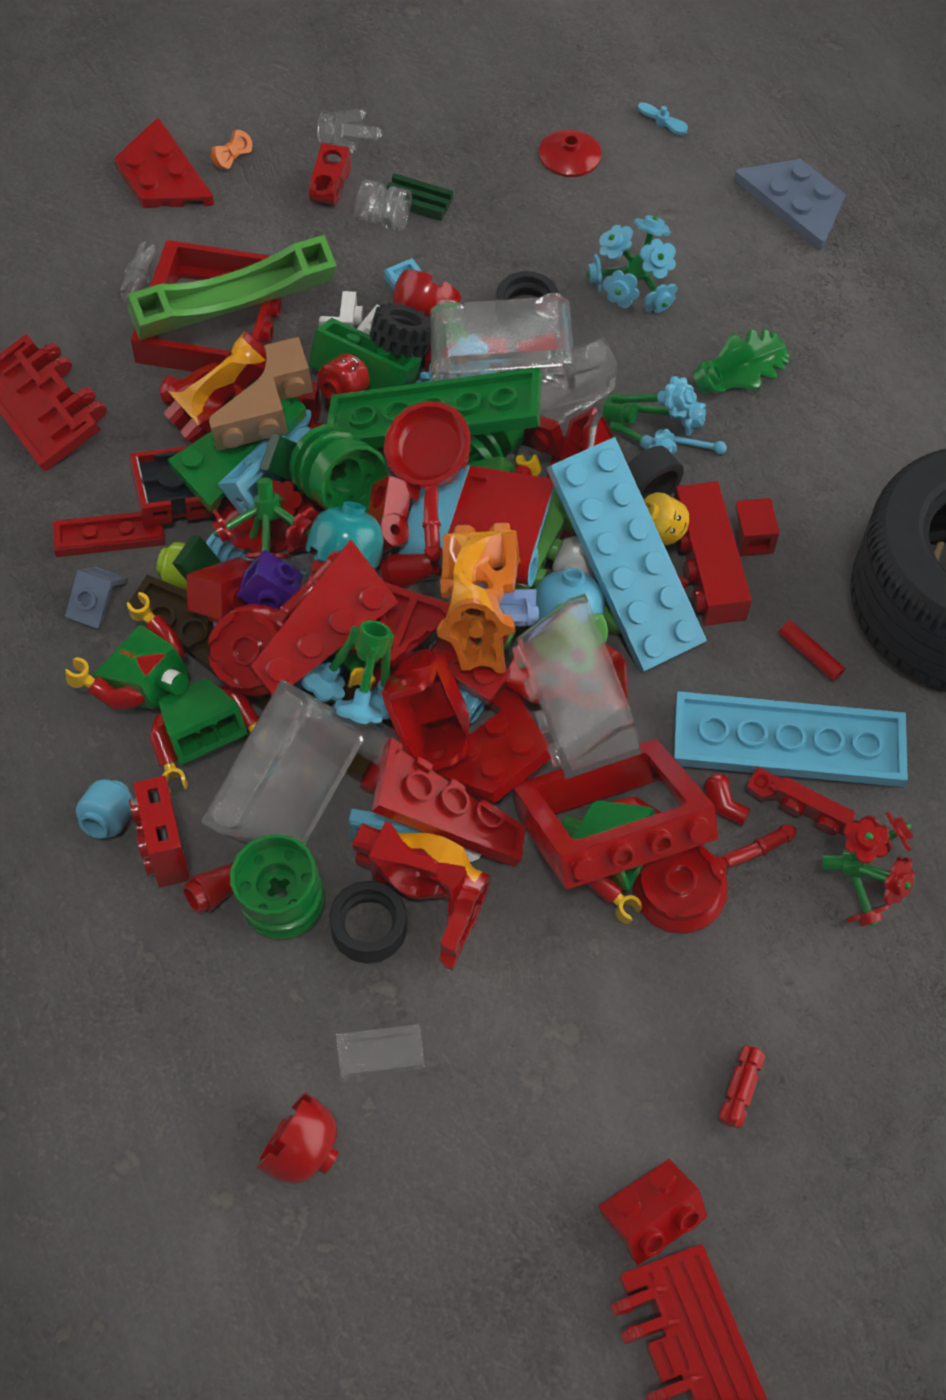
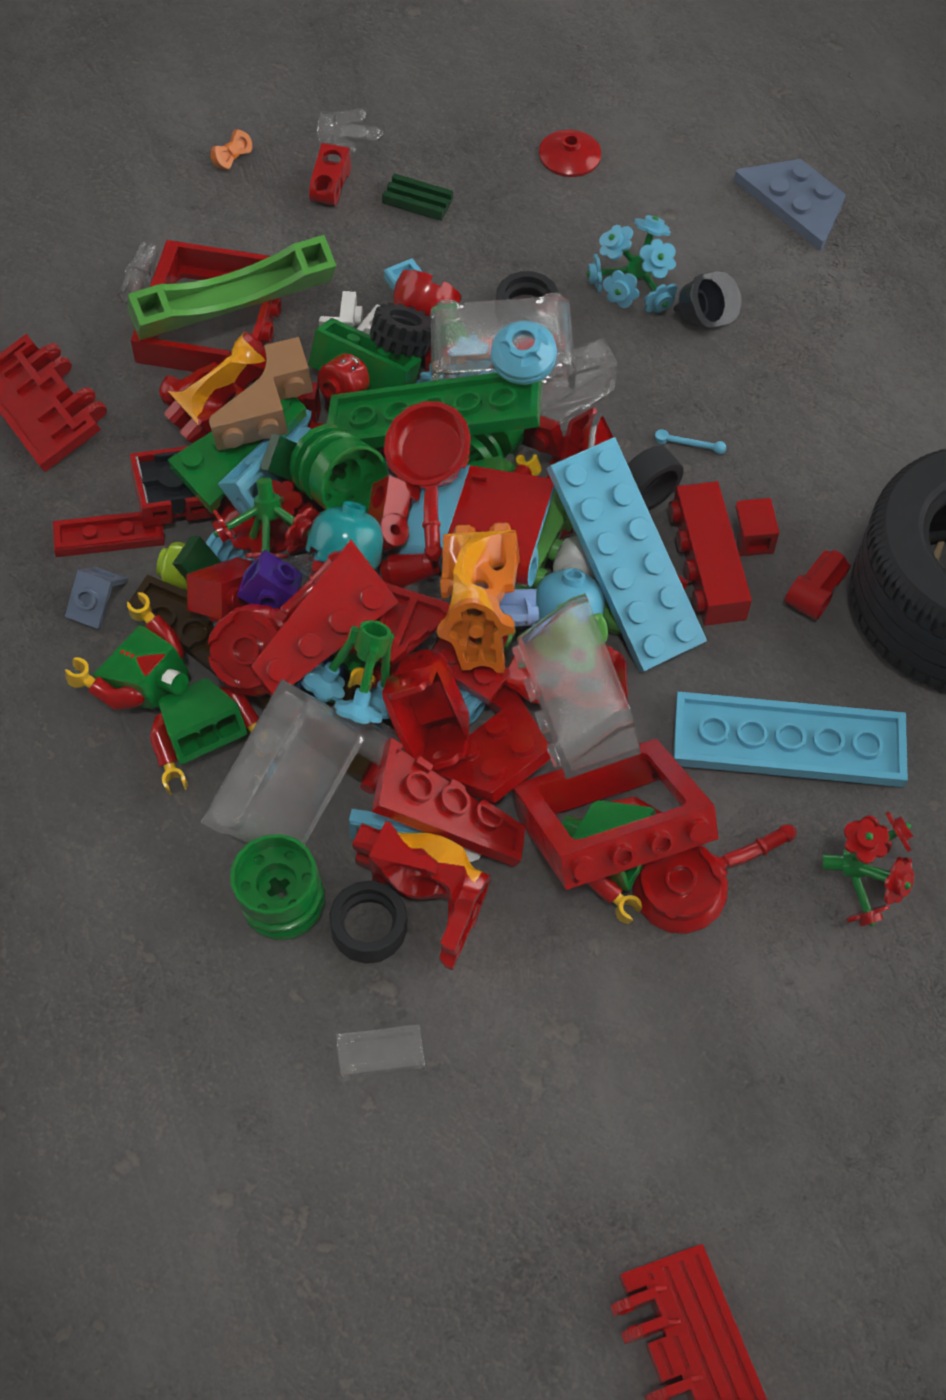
(104, 809): medium azure head -> none
(158, 832): red piece -> none
(160, 170): red wing -> none
(208, 888): red cone -> none
(301, 1143): red cylinder -> none
(384, 205): clear wheel -> none
(524, 365): none -> medium azure piece
(654, 1211): red bracket -> none
(663, 119): medium azure piece -> none
(668, 516): yellow head -> none
(679, 404): plant -> none
(710, 300): none -> black piece
(719, 793): red arm -> none
(742, 1086): red axle -> none
(743, 363): green plant -> none
(800, 801): red hinge -> none
(812, 650): red piece -> none
(815, 590): none -> red piece

